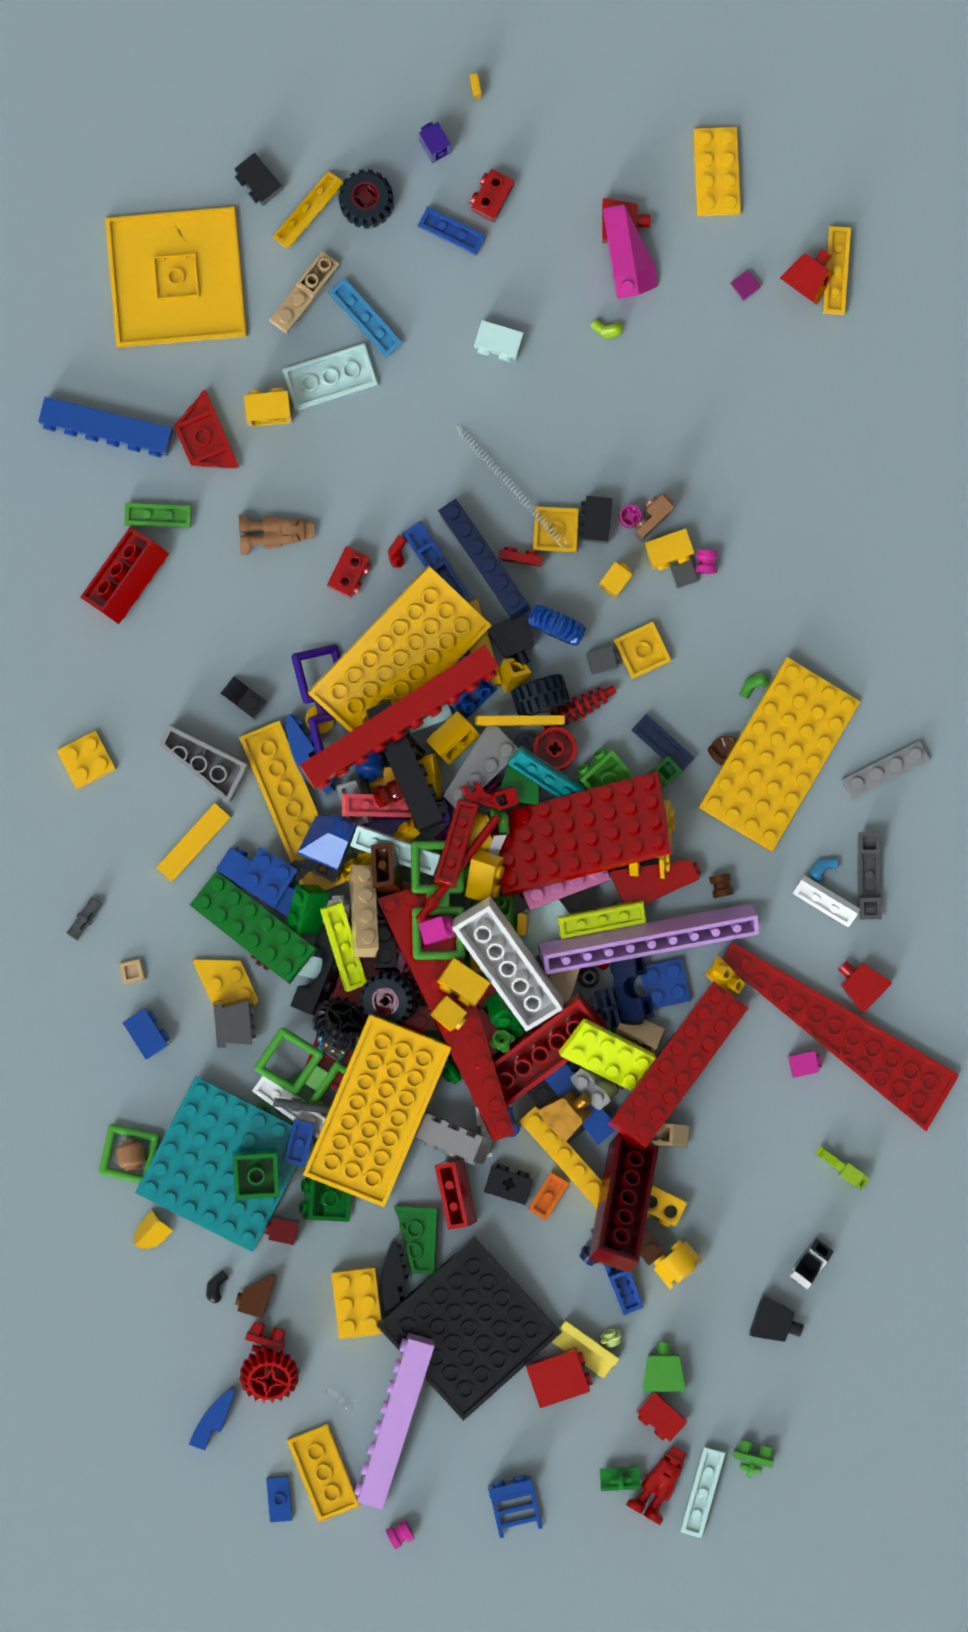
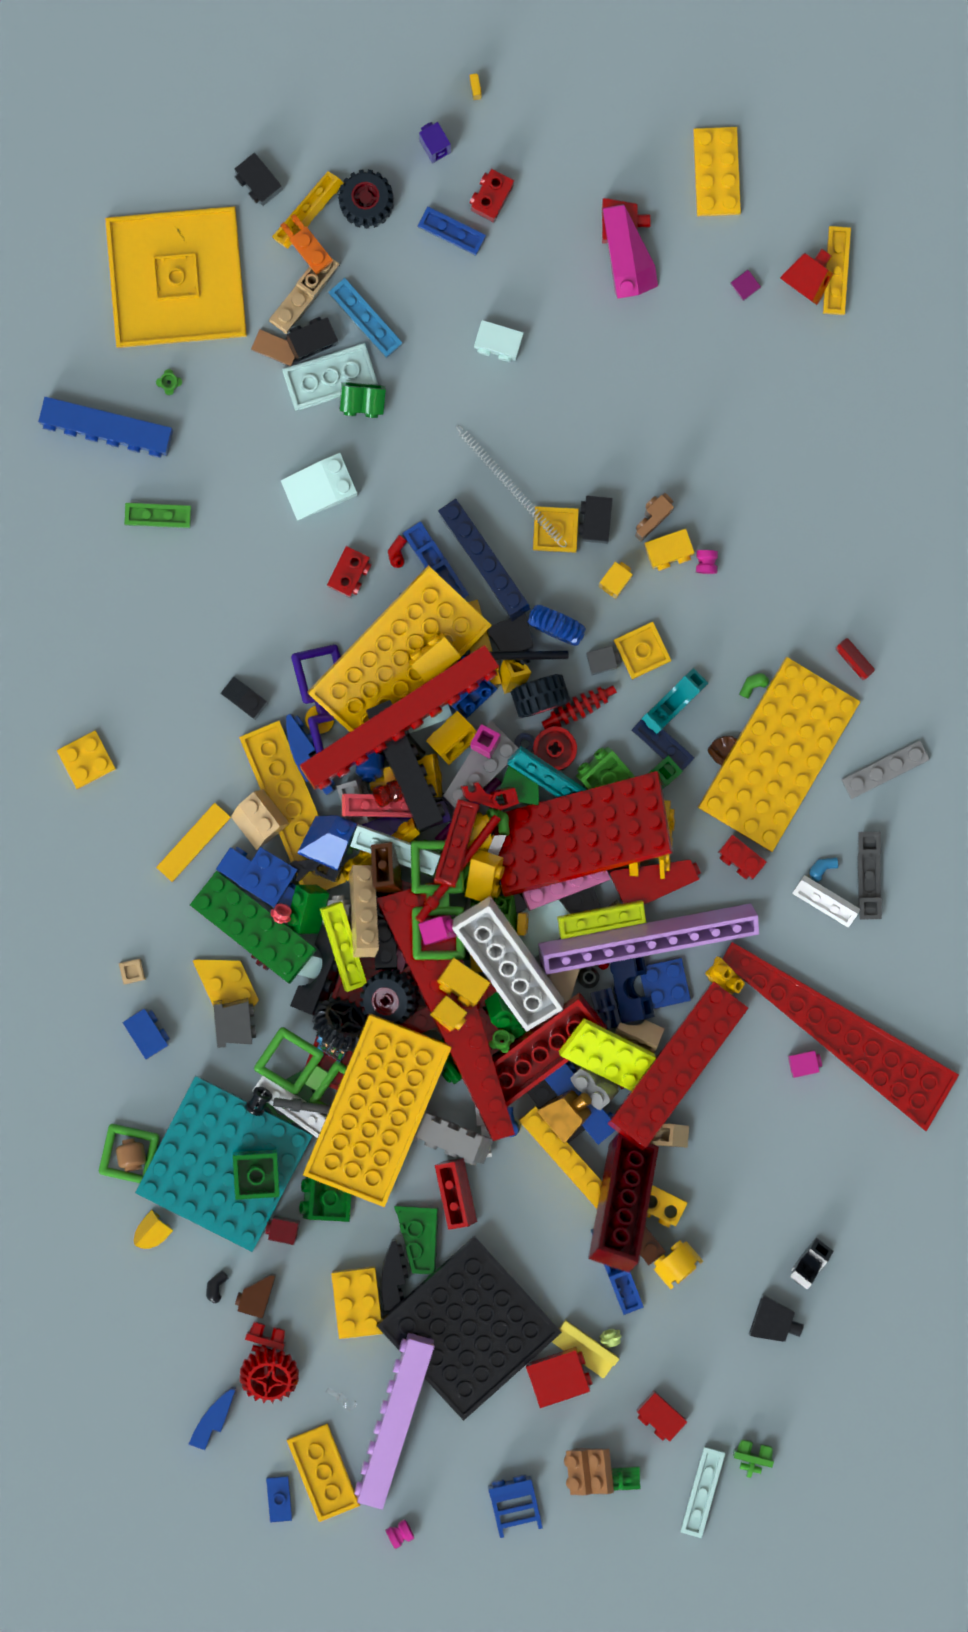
(84, 918): dark grey pin -> none
(124, 575): red slope -> none
(169, 388): none -> bright green plate
(204, 437): red wing -> none
(210, 763): light grey wedge -> none
(259, 818): none -> tan slope
(266, 1097): none -> black bush
(267, 407): yellow brick -> none
(273, 347): none -> medium nougat tile
(276, 532): medium nougat piece -> none
(281, 913): none -> coral plate
(299, 1142): blue plate -> none
(308, 246): none -> orange hinge
(311, 339): none -> black brick
(319, 487): none -> light aqua slope
(362, 399): none -> green brick
(434, 657): none -> yellow brick
(485, 741): none -> dark pink brick
(497, 1188): black brick -> none
(511, 555): red plate -> none
(519, 720): yellow tile -> none
(529, 655): none -> black bar
(548, 1196): orange plate -> none
(584, 1256): dark blue plate -> none
(589, 1471): none -> medium nougat plate
(607, 331): lime arm -> none
(632, 514): dark pink wheel -> none
(661, 1482): red piece -> none
(663, 1371): bright green torso -> none
(674, 701): none -> teal arch
(684, 574): dark grey tile -> none
(721, 885): reddish brown wheel -> none
(741, 857): none -> red brick
(846, 1170): lime piece -> none
(855, 659): none -> red slope
(863, 984): red torso -> none

